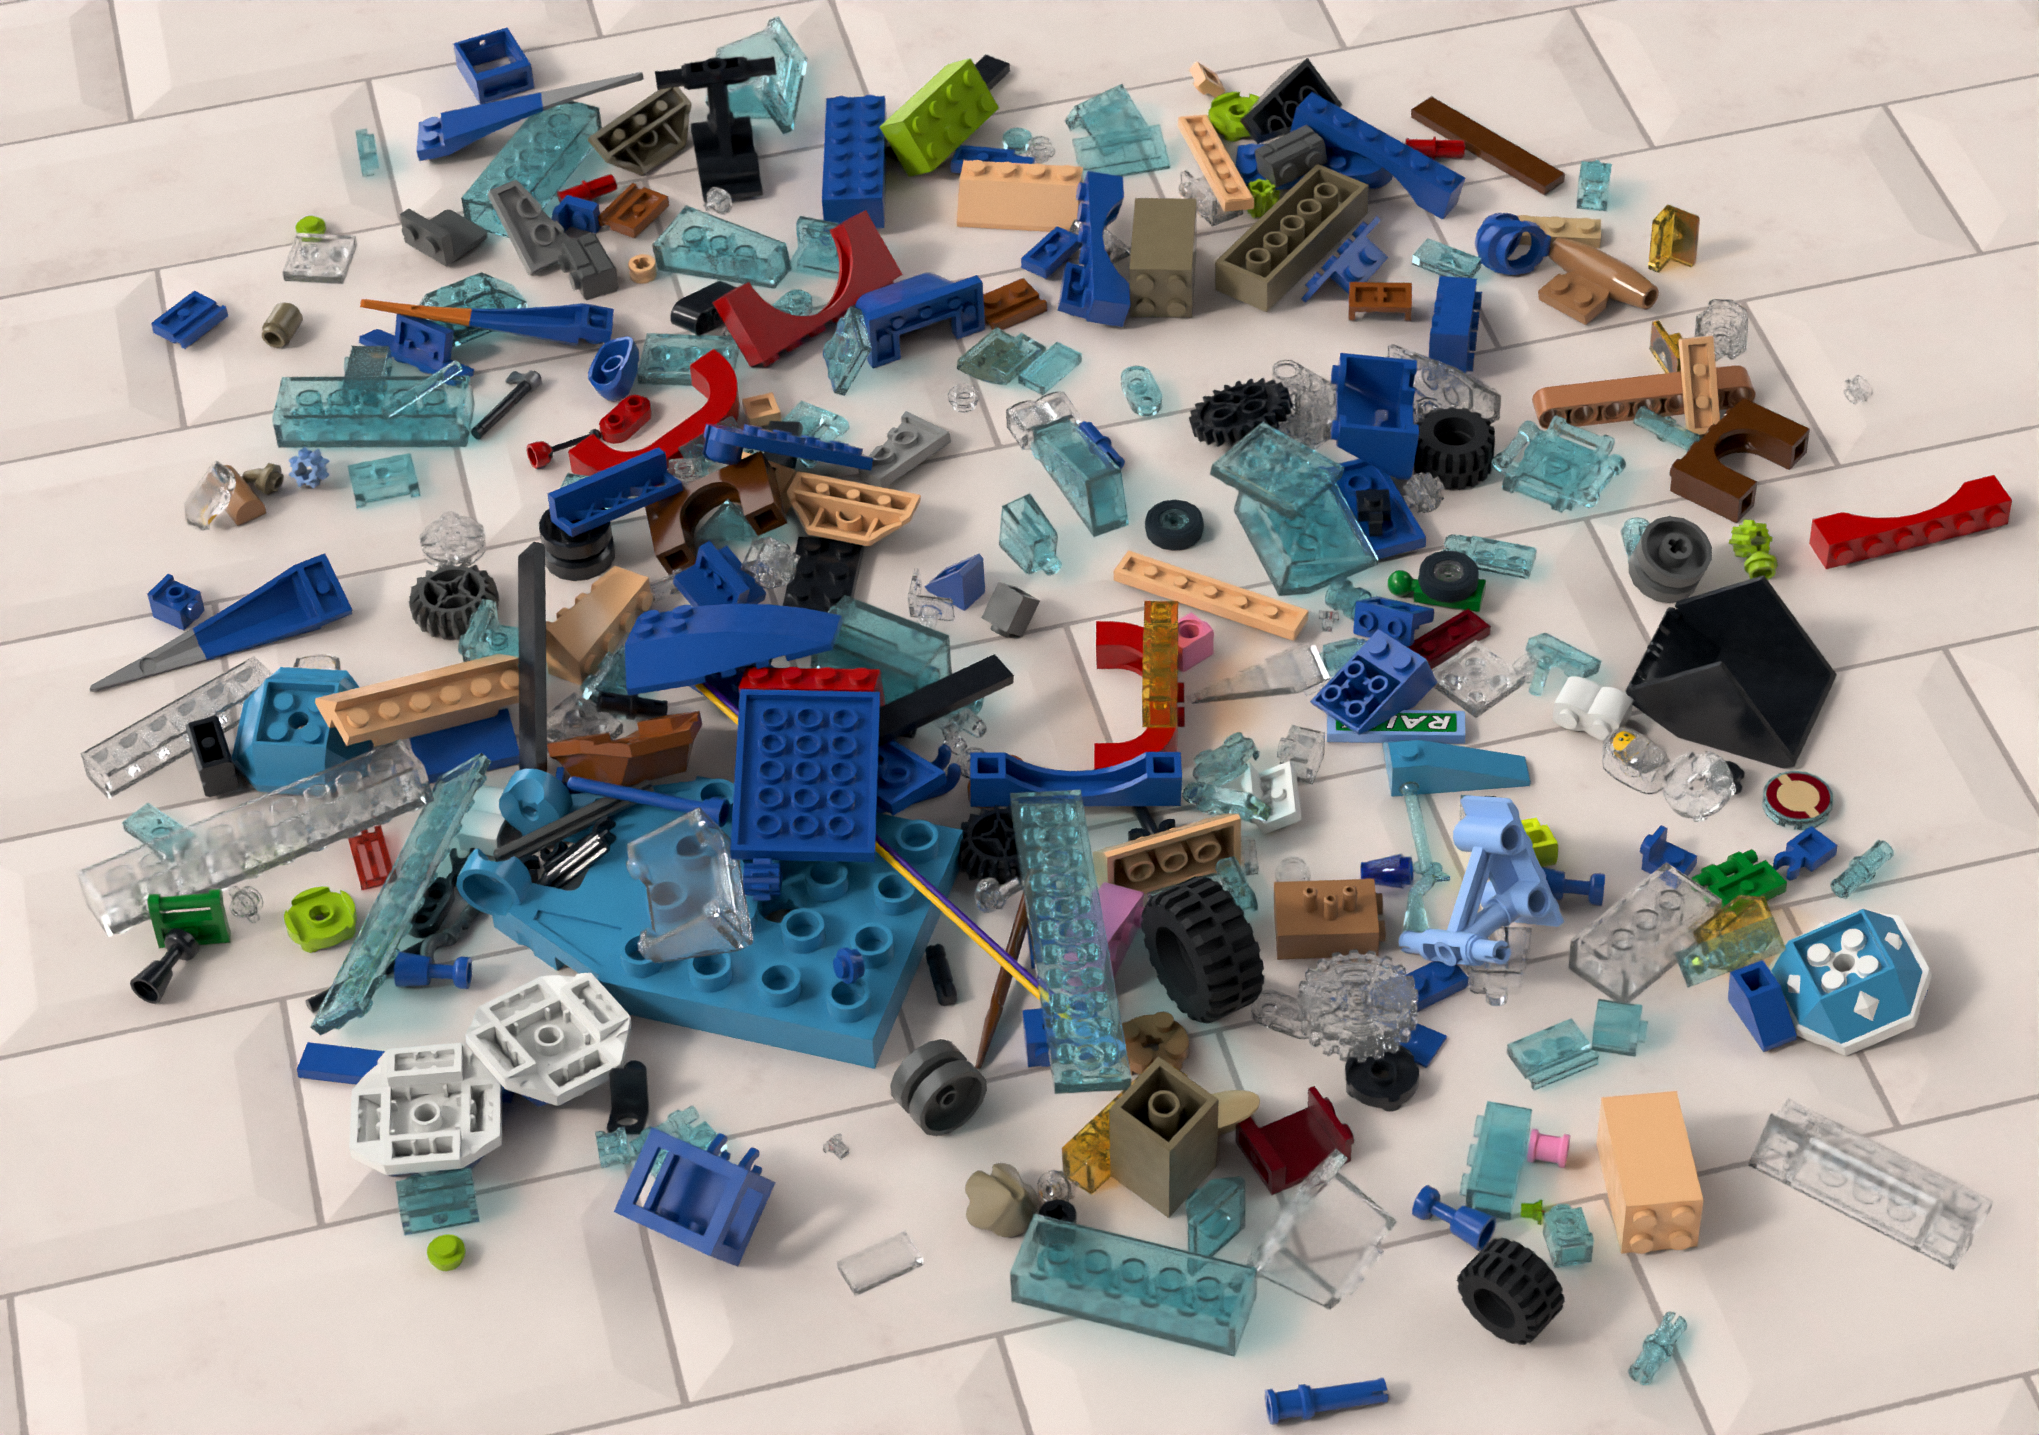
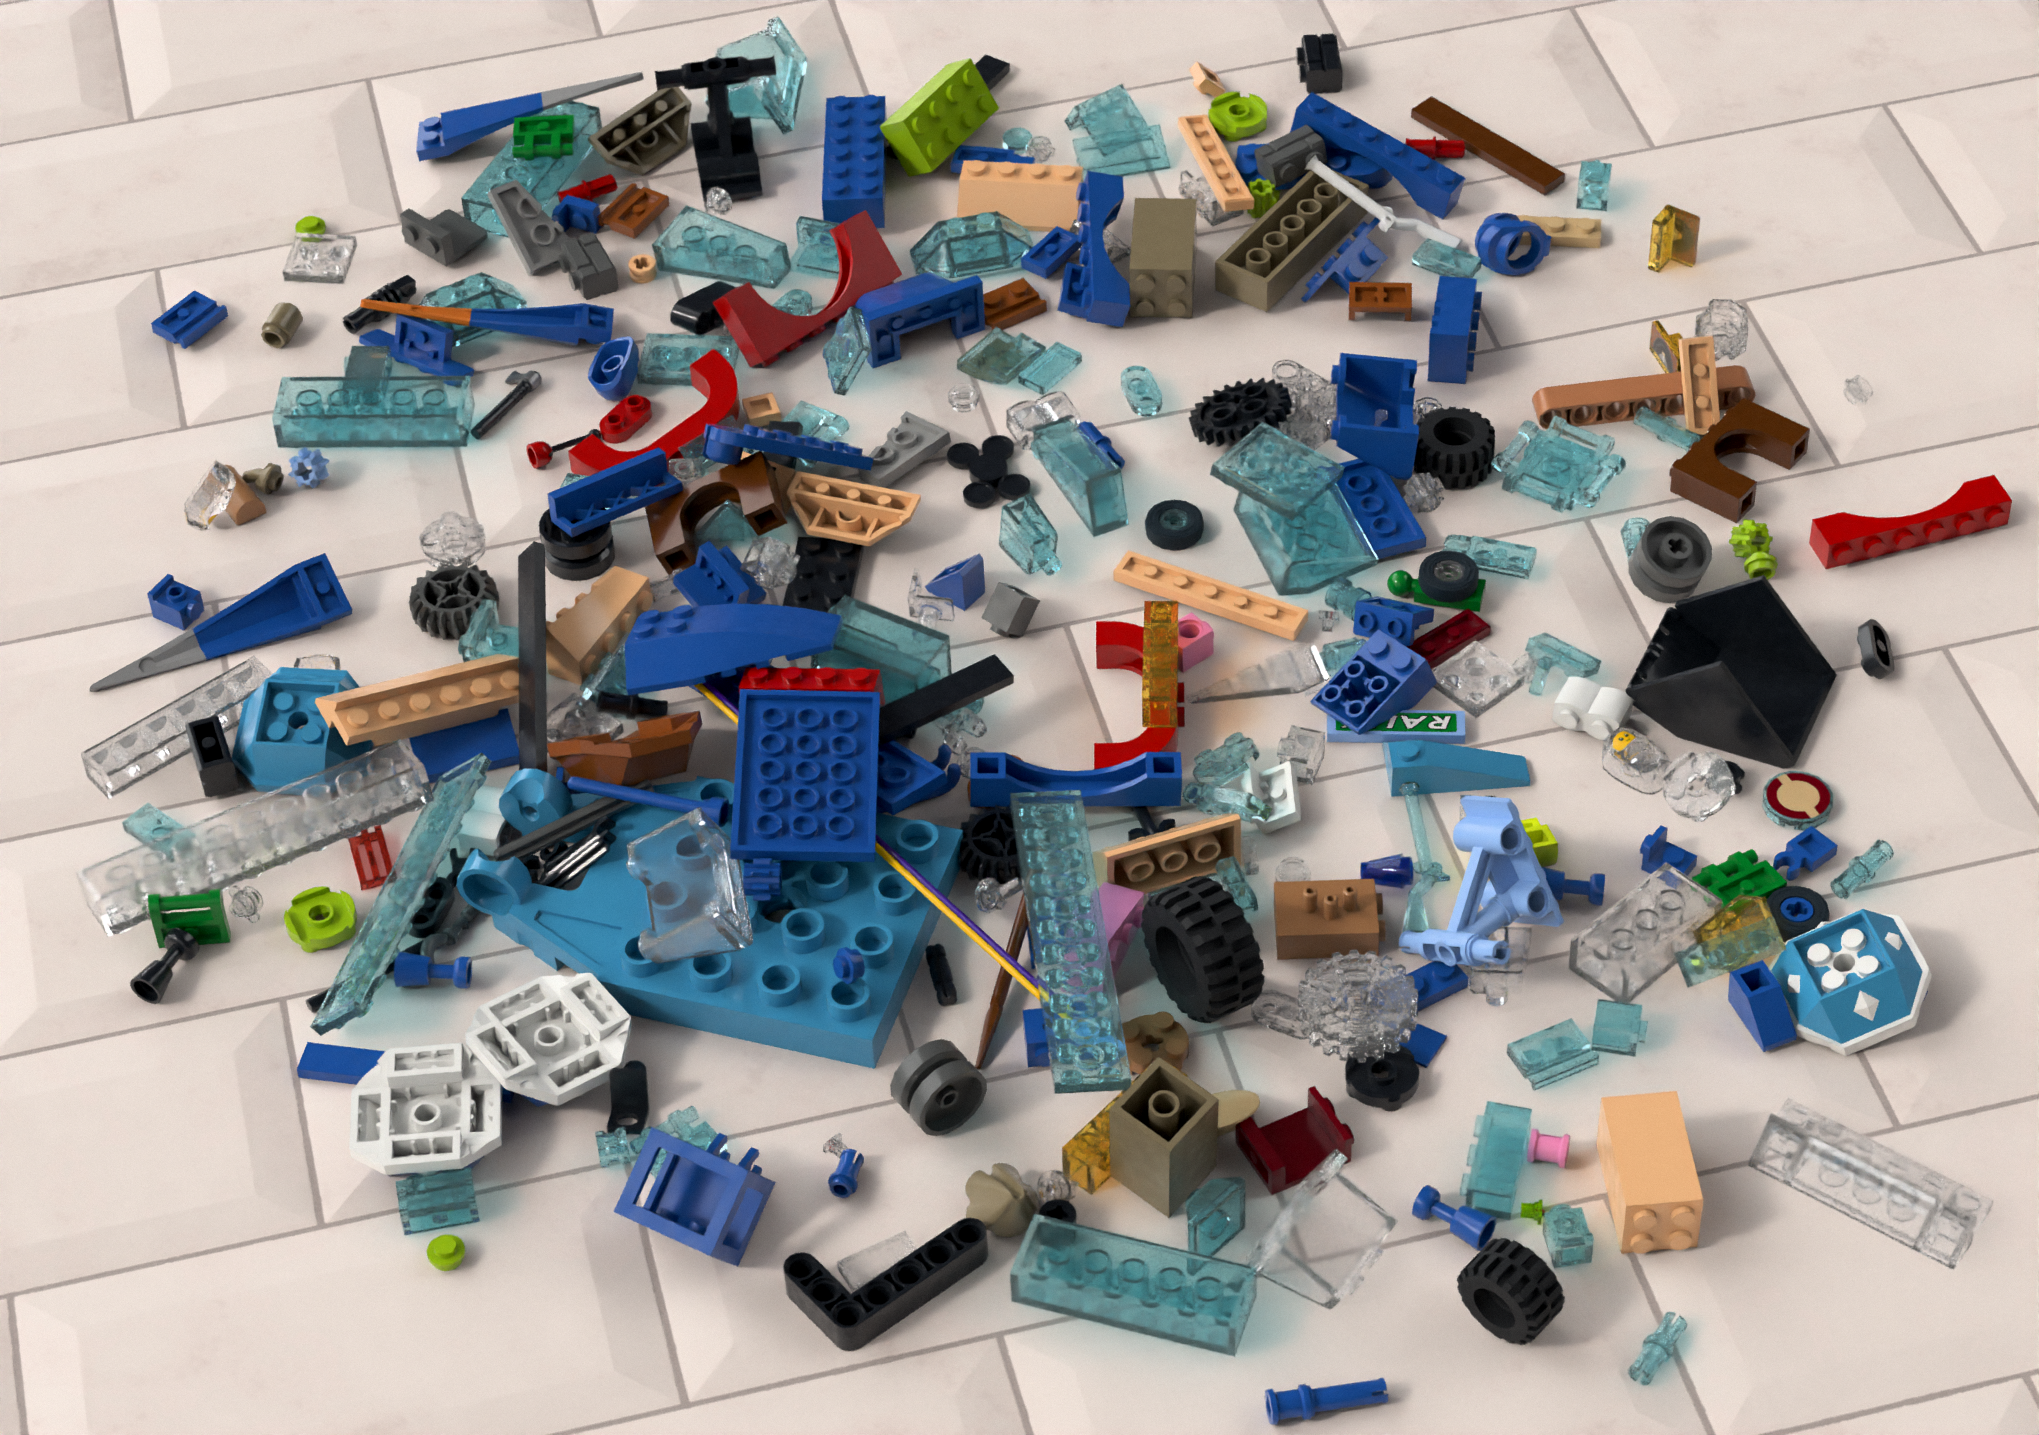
(367, 152): clear light blue plate -> none
(383, 479): clear light blue plate -> none
(394, 292): none -> black hinge
(421, 389): clear light blue bar -> none
(497, 81): blue window -> none
(543, 130): none -> green plate
(843, 1180): none -> blue pin
(890, 1294): none -> black beam
(971, 246): none -> clear light blue wedge
(988, 471): none -> black piece
(1275, 109): black wedge -> none
(1319, 63): none -> black brick
(1373, 507): black plate -> none
(1384, 214): none -> white piece
(1451, 385): clear wedge -> none
(1591, 281): medium nougat plate -> none
(1796, 899): none -> black bush
(1875, 649): none -> black plate

